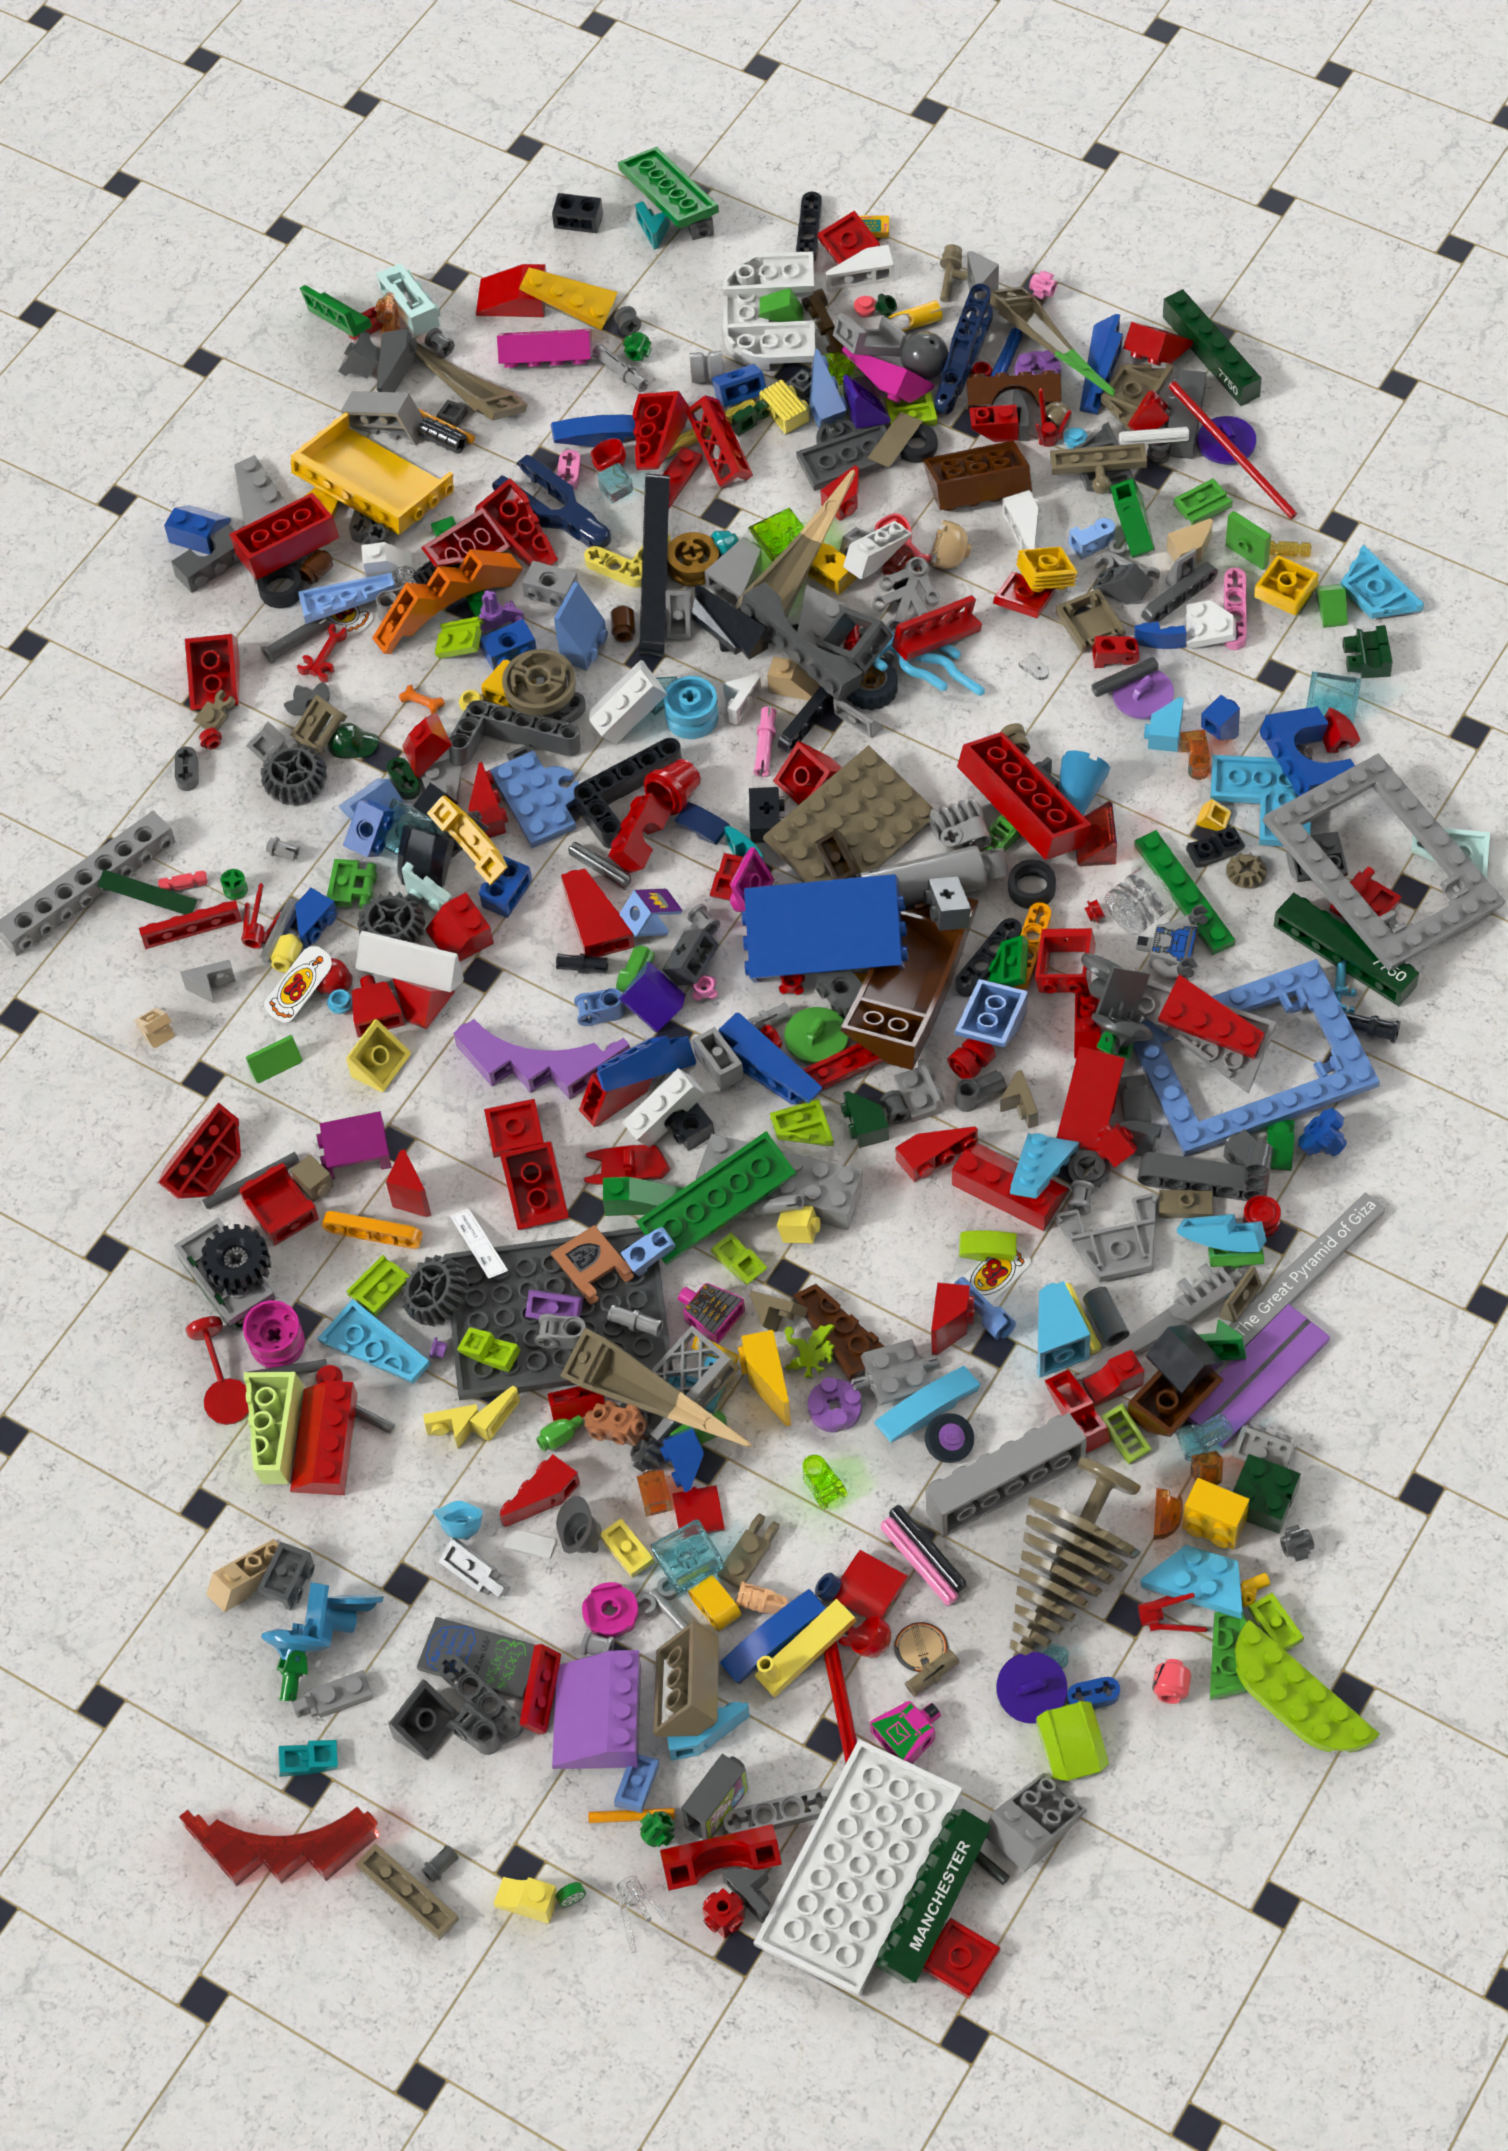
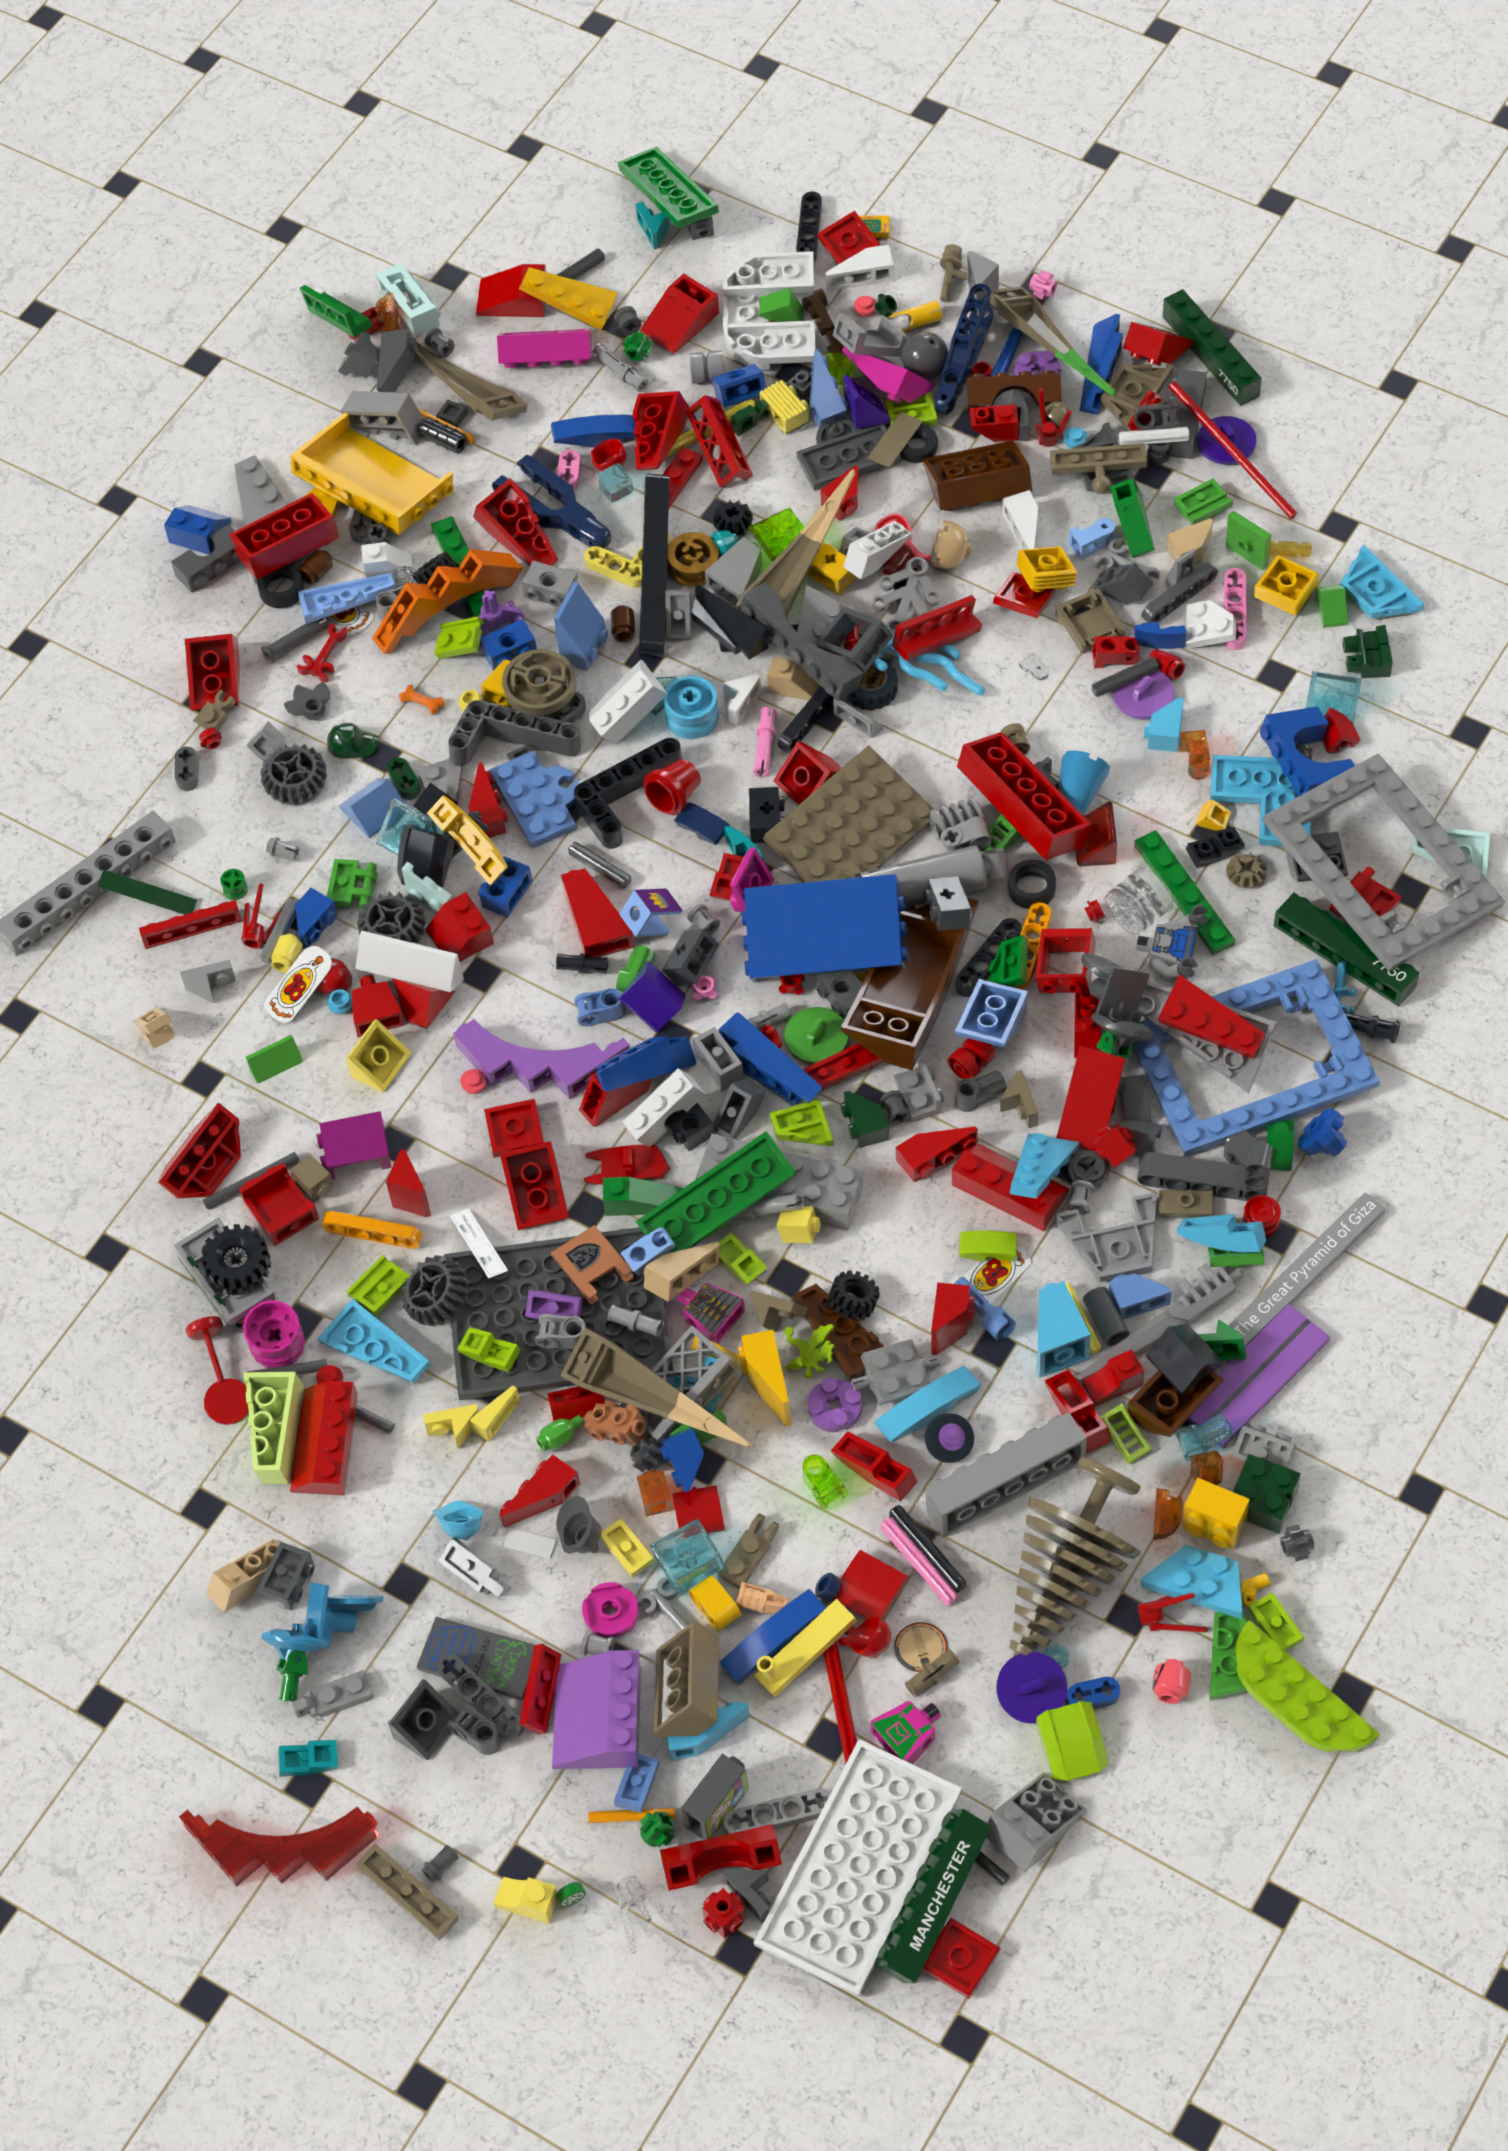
(183, 881): coral axle -> none
(314, 721): dark tan plate -> none
(358, 834): brick -> none
(426, 744): red slope -> none
(438, 1348): medium lavender piece -> none
(473, 1081): none -> coral plate
(474, 533): red wedge -> none
(577, 213): black brick -> none
(583, 264): none -> dark grey axle
(629, 847): red arch -> none
(680, 1269): none -> tan slope
(681, 313): none -> red slope
(733, 518): none -> black gear
(738, 1108): none -> dark grey slope
(837, 855): dark brown slope -> none
(850, 1305): none -> black tyre
(875, 1465): none -> red slope
(1137, 1294): none -> medium blue slope
(1158, 415): none -> dark grey piece
(1169, 664): none -> red cone
(1221, 718): blue slope -> none
(1241, 1296): dark tan slope -> none

